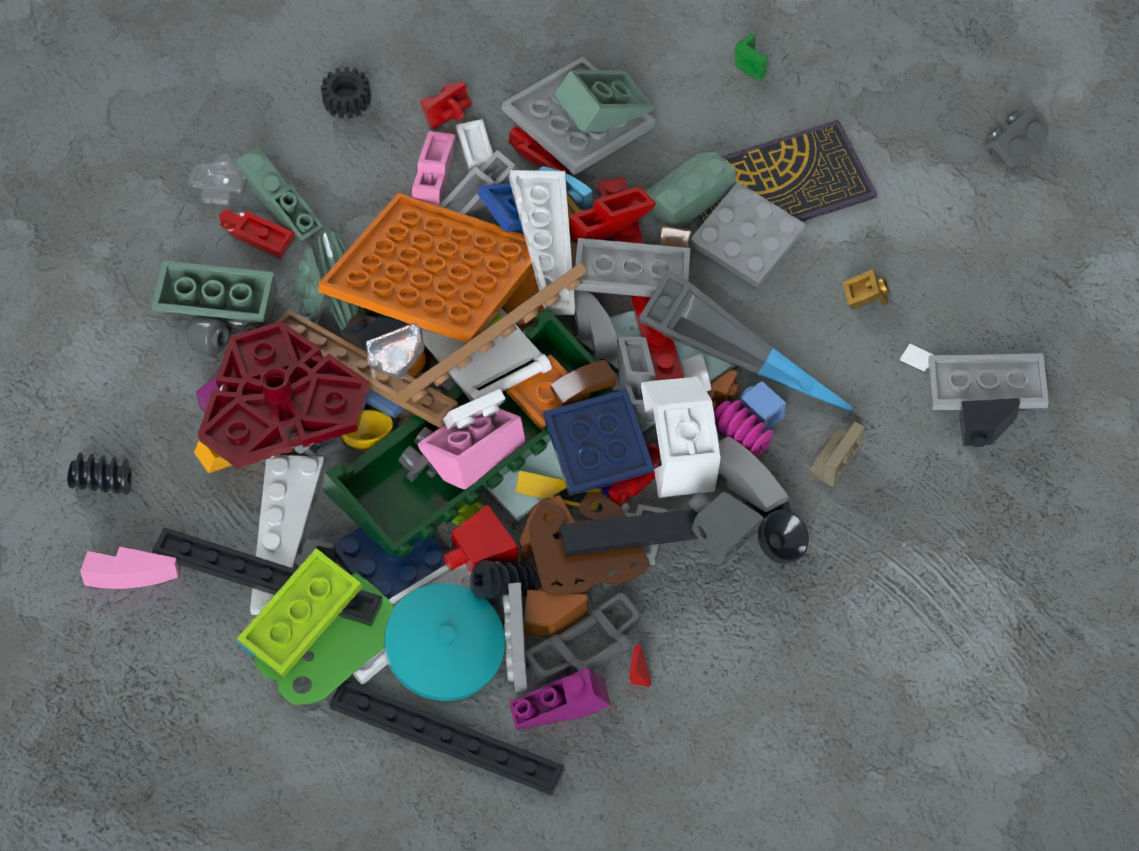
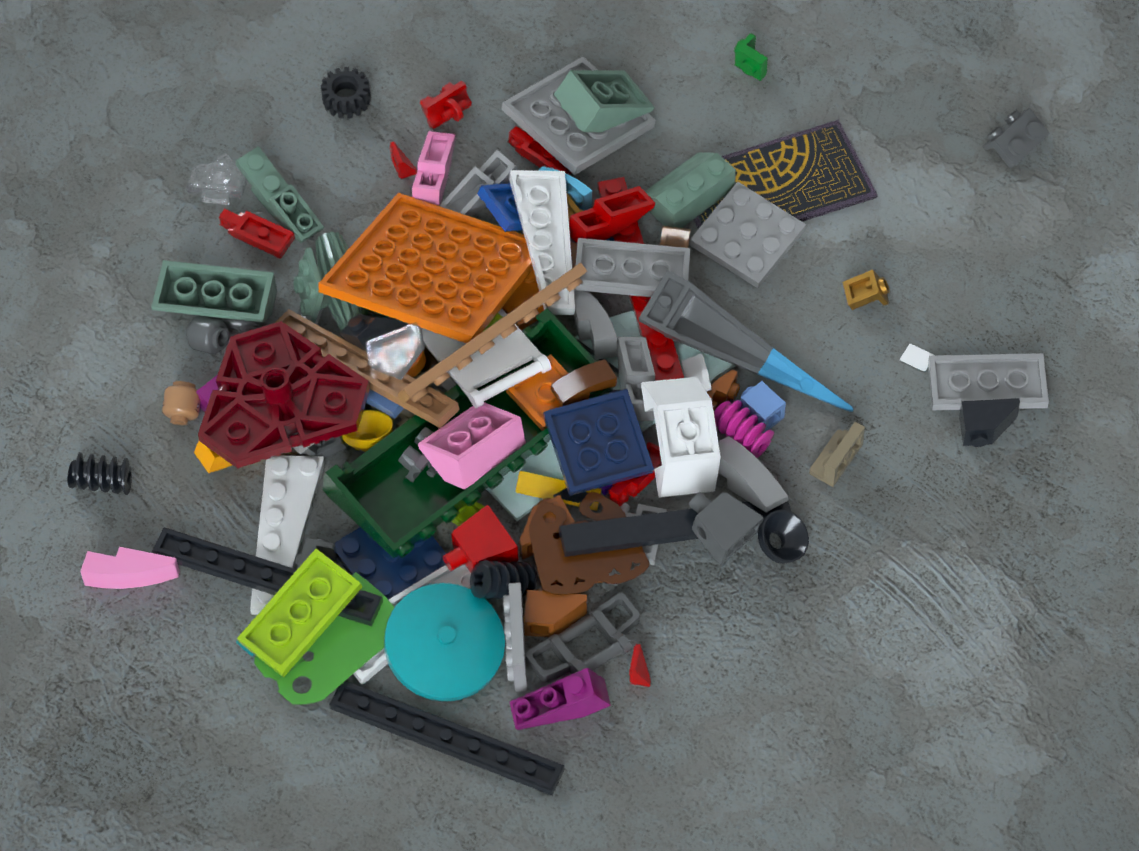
(181, 403): none -> medium nougat head
(401, 163): none -> red slope
(474, 143): white tile -> none
(484, 405): white plate -> none

